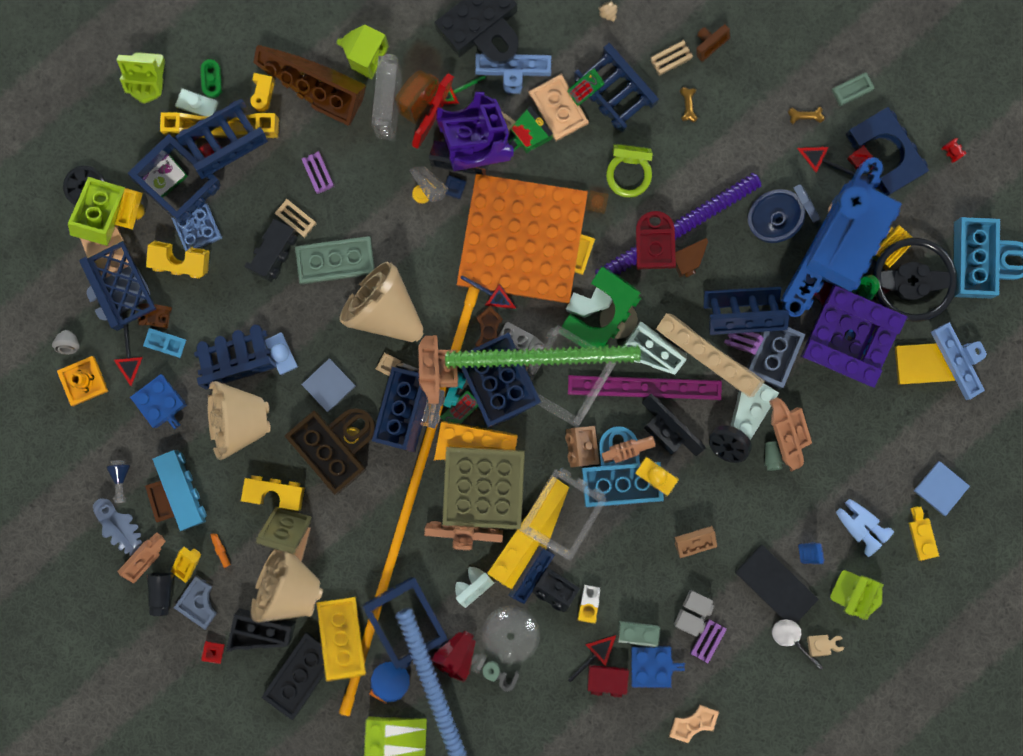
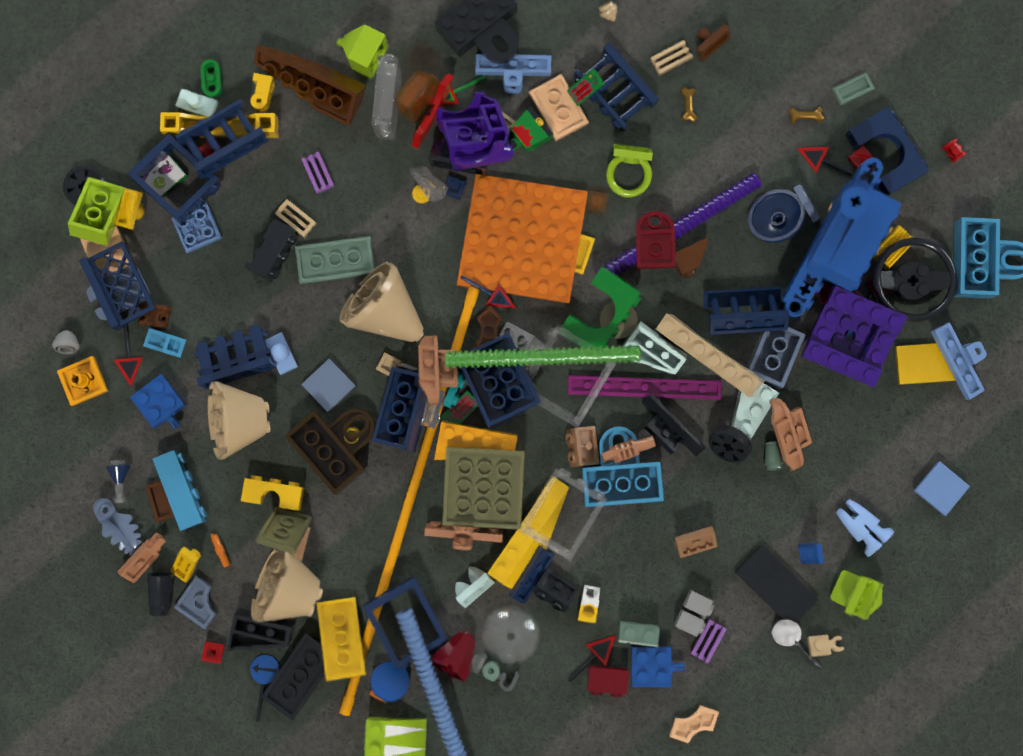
(142, 75): lime piece -> none
(161, 258): yellow arch -> none
(263, 671): none -> blue piece
(585, 306): light aqua tile -> none
(656, 476): yellow tile -> none
(734, 336): medium lavender tile -> none
(865, 289): green plate -> none
(922, 535): yellow plate -> none

